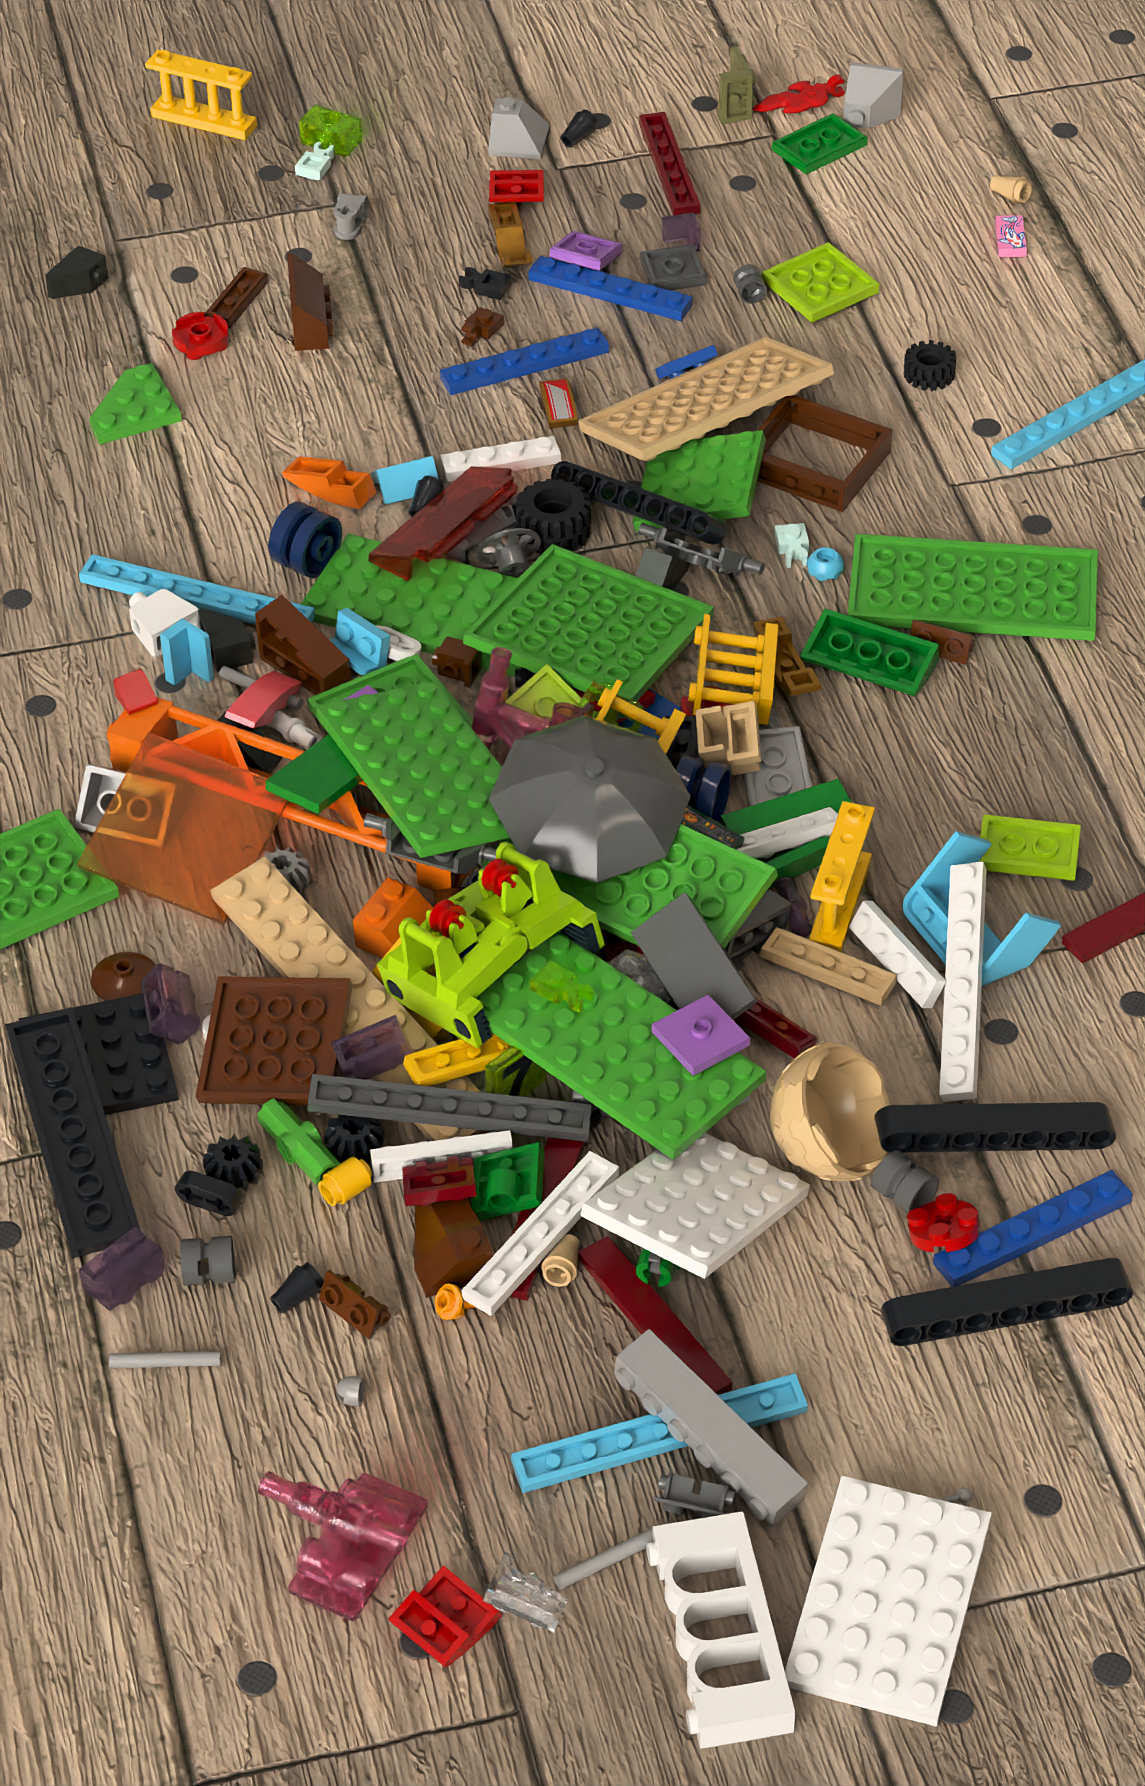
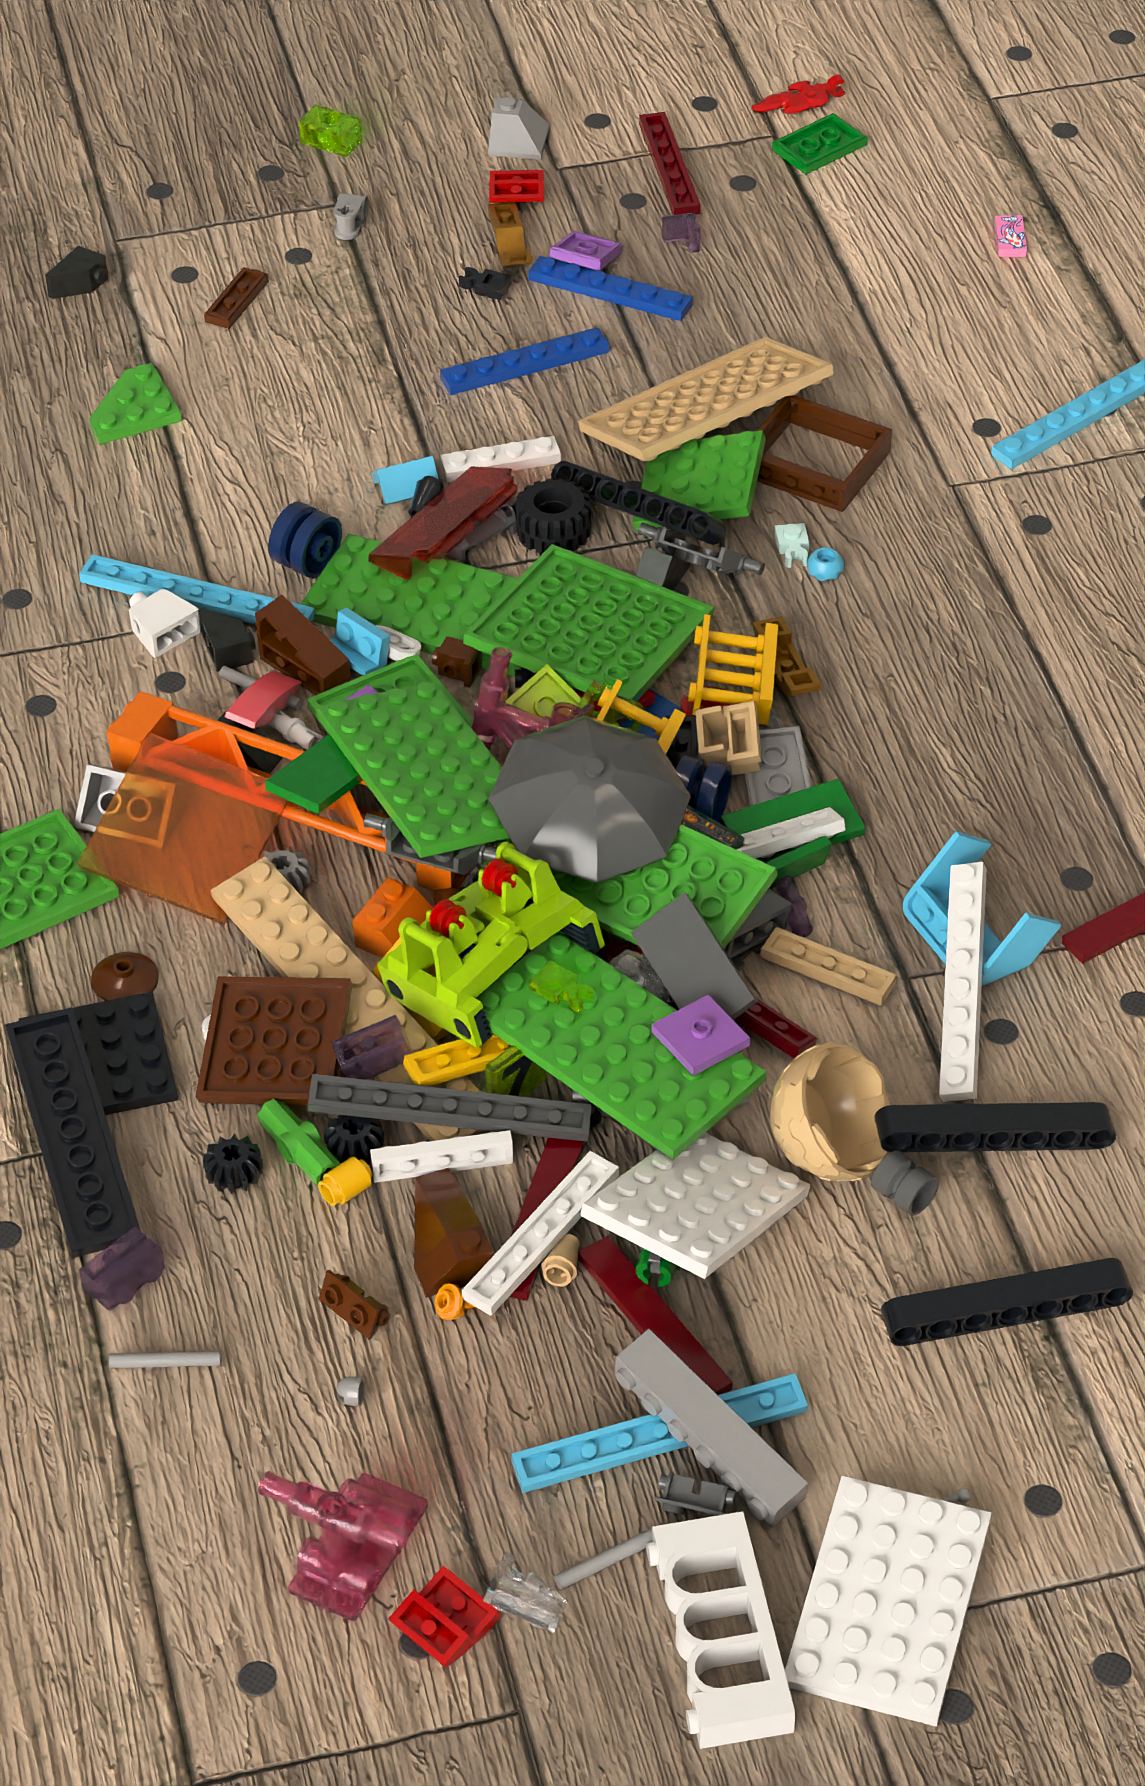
(134, 691): slope -> none
(170, 1004): brick -> none
(186, 652): medium azure panel -> none
(196, 114): yellow fence -> none
(208, 1193): black beam -> none
(212, 335): red plate -> none
(220, 1257): dark grey wheel -> none
(298, 1287): black cone -> none
(309, 306): reddish brown slope -> none
(315, 164): light aqua plate -> none
(331, 481): orange slope -> none
(439, 1181): dark red plate -> none
(481, 323): reddish brown plate -> none
(508, 1181): green plate -> none
(511, 555): flat silver wheel -> none
(558, 403): slope -> none
(580, 127): black cone -> none
(673, 267): dark grey tile -> none
(679, 365): blue plate -> none
(736, 90): olive bracket -> none
(750, 283): dark grey wheel -> none
(820, 282): lime plate -> none
(841, 875): yellow fence -> none
(871, 652): green slope -> none
(873, 95): light grey slope -> none
(897, 954): white plate -> none
(929, 365): black tyre -> none
(943, 1223): red plate -> none
(952, 643): reddish brown hinge -> none
(975, 586): bright green plate -> none
(1013, 188): tan cone -> none
(1030, 847): lime plate -> none
(1034, 1228): blue plate -> none

